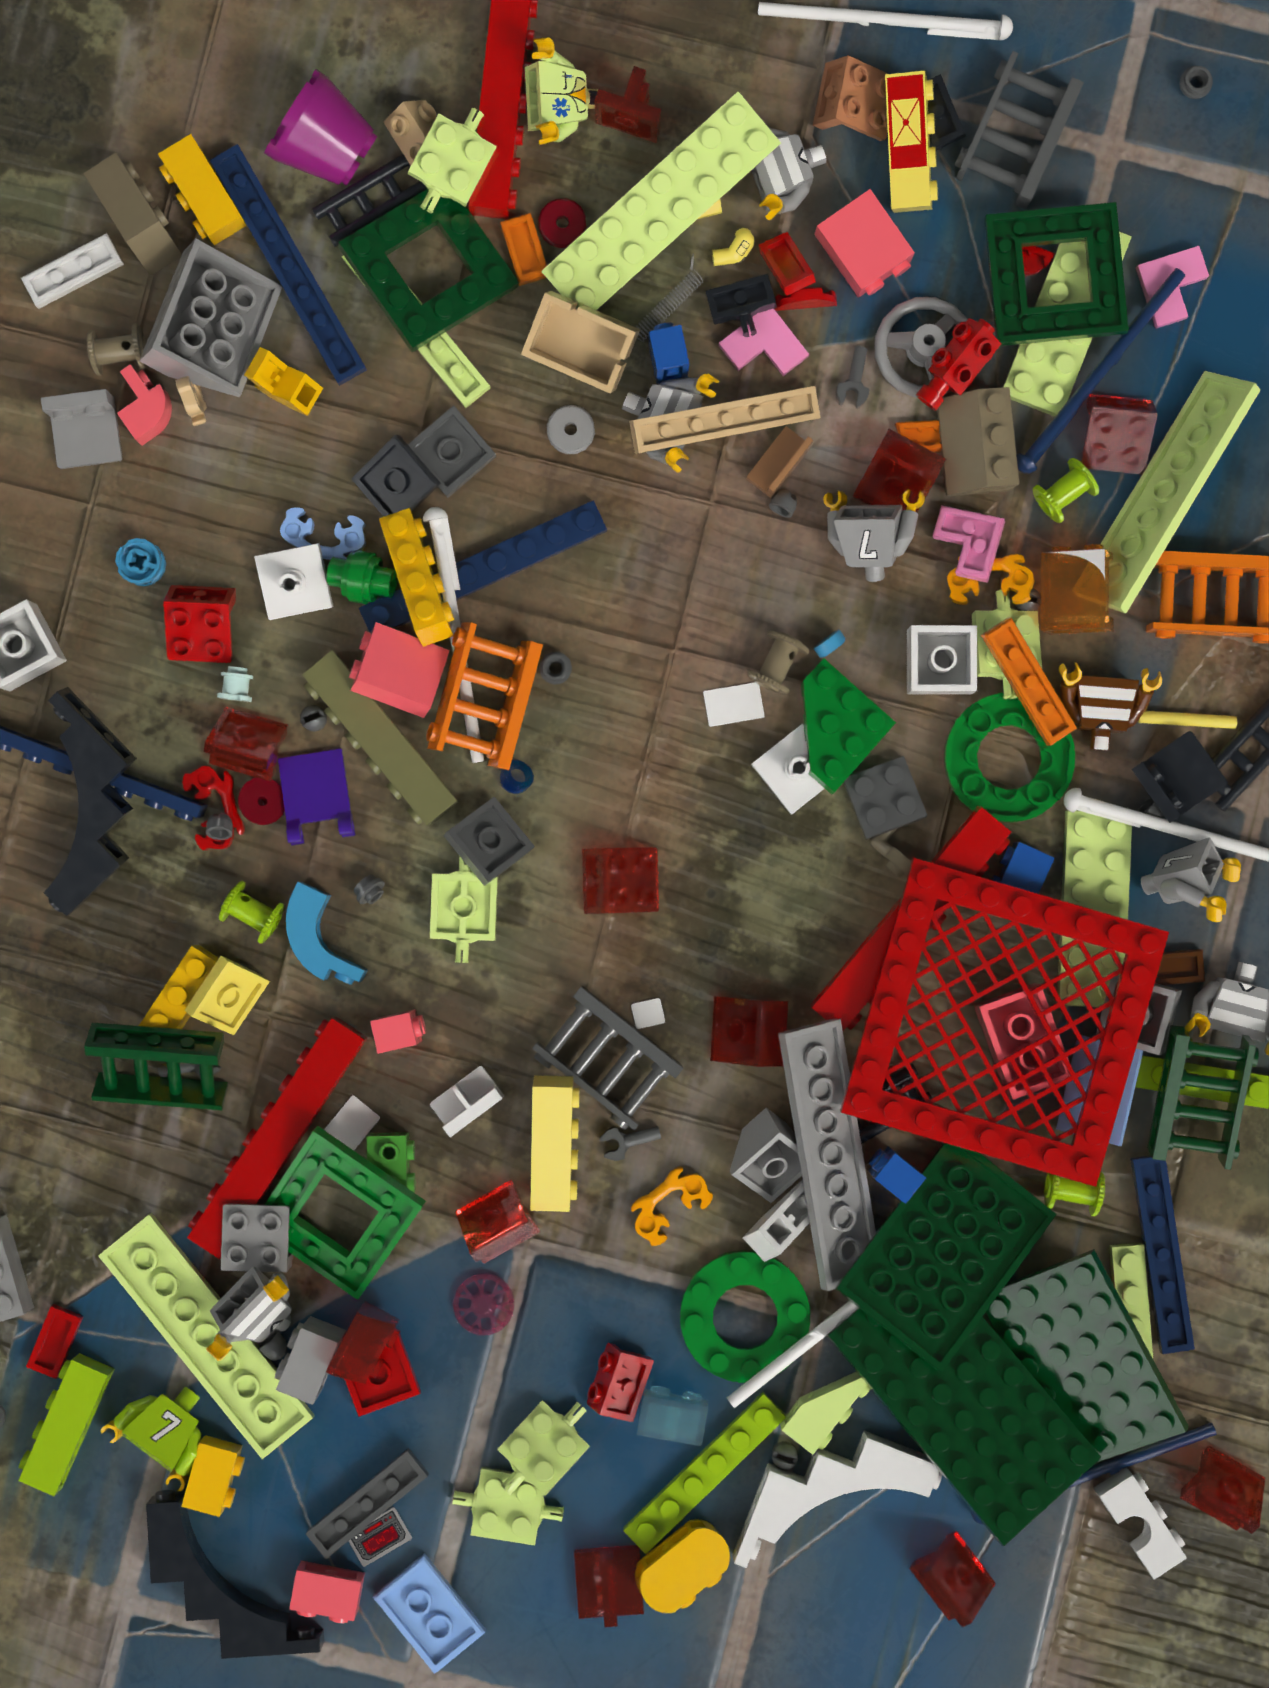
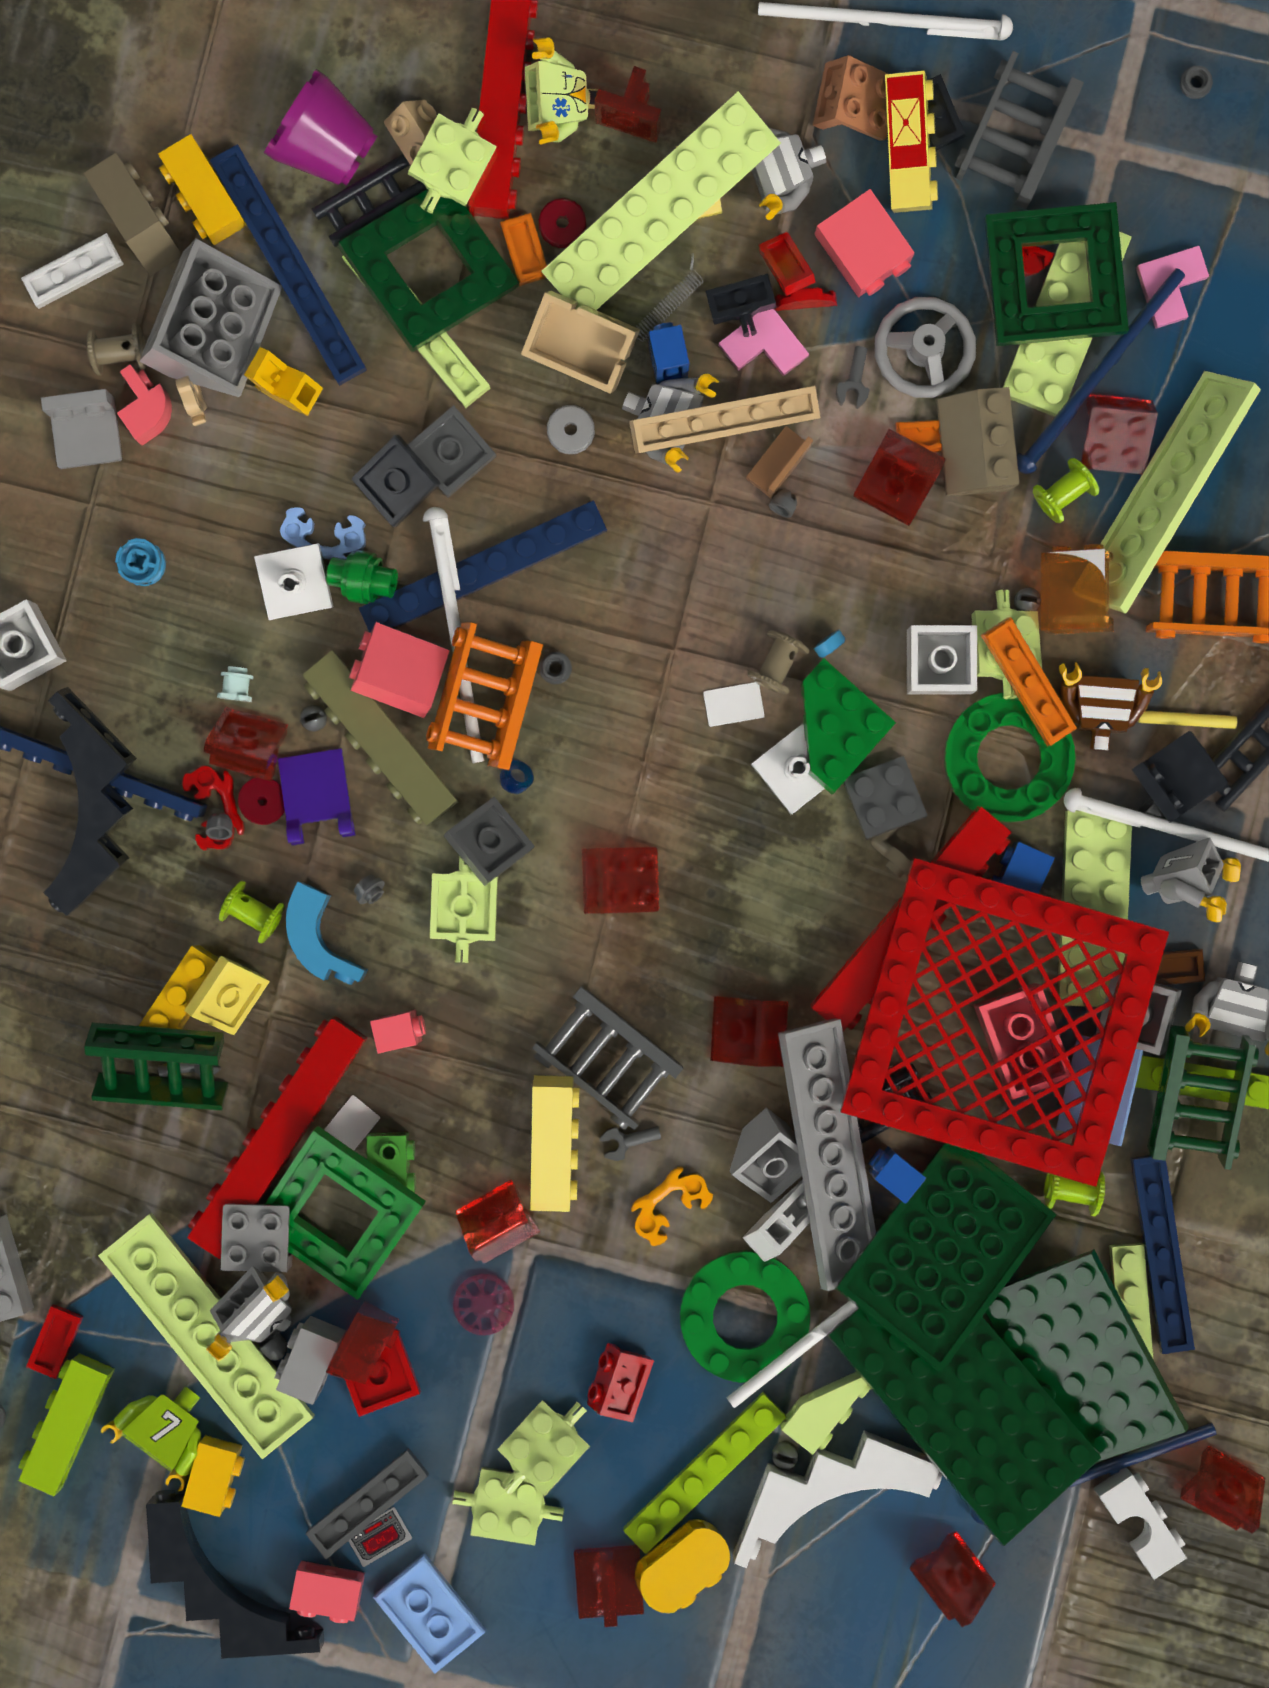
(199, 623): red bracket -> none
(416, 578): yellow brick -> none
(466, 1100): white panel -> none
(648, 1013): white sticker -> none
(672, 1416): clear light blue brick -> none
(737, 251): light yellow arm -> none
(871, 534): light grey torso -> none
(959, 361): red brick -> none
(977, 534): bright pink tile -> none
(1019, 580): light orange helmet -> none

